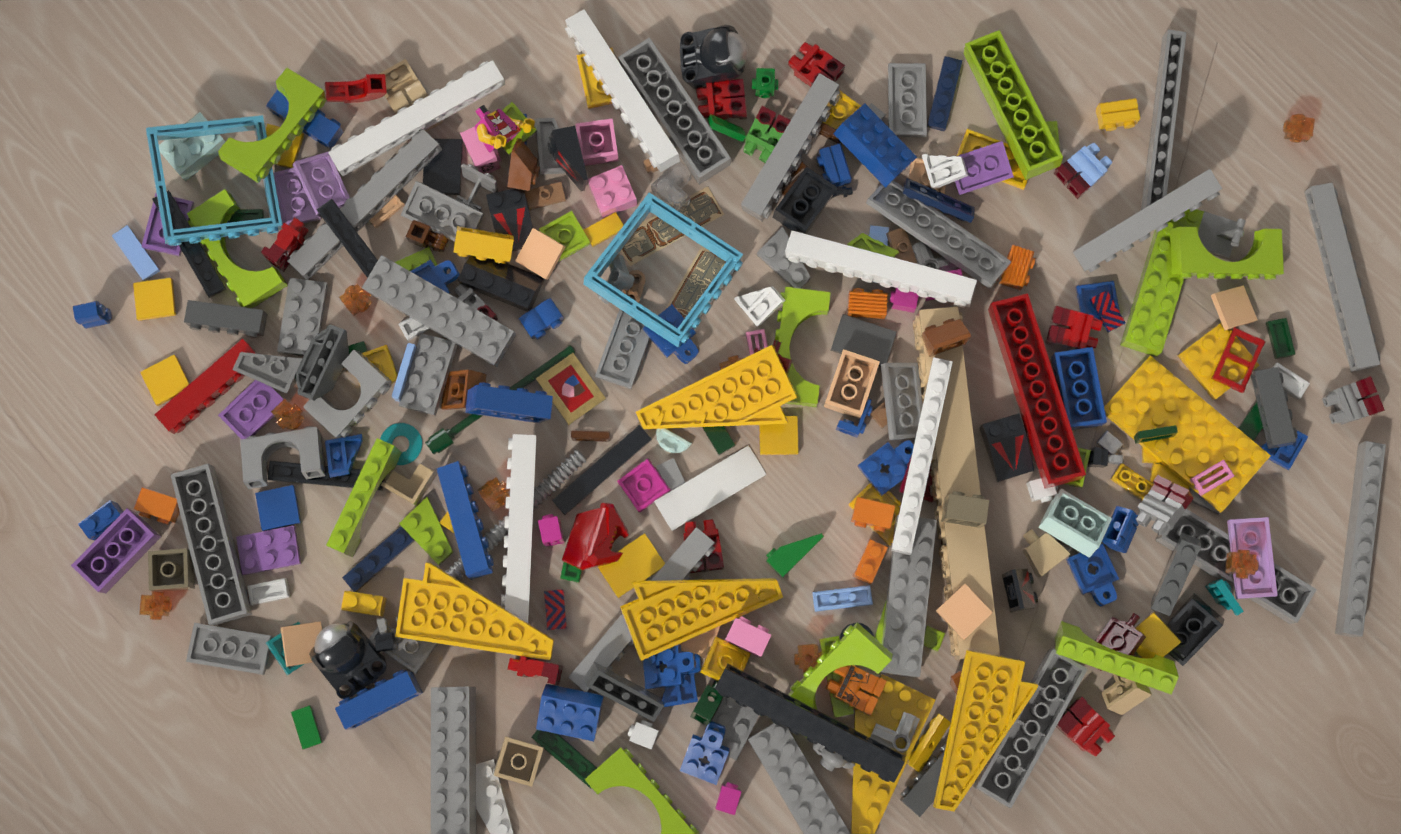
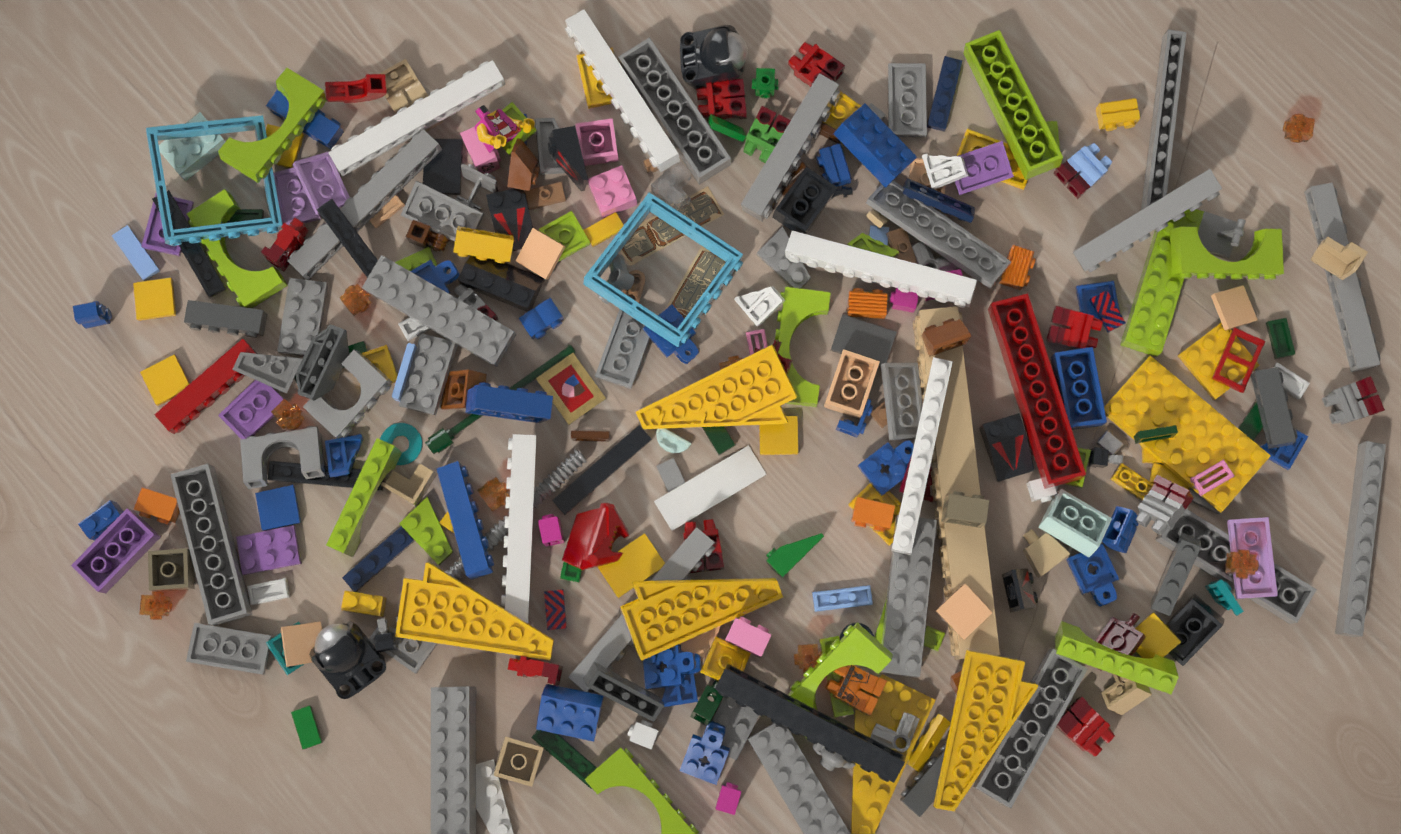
(377, 701): blue brick -> none
(643, 485): dark pink tile -> none
(870, 561): orange brick -> none
(877, 218): none -> tan tile
(1338, 259): none -> tan panel

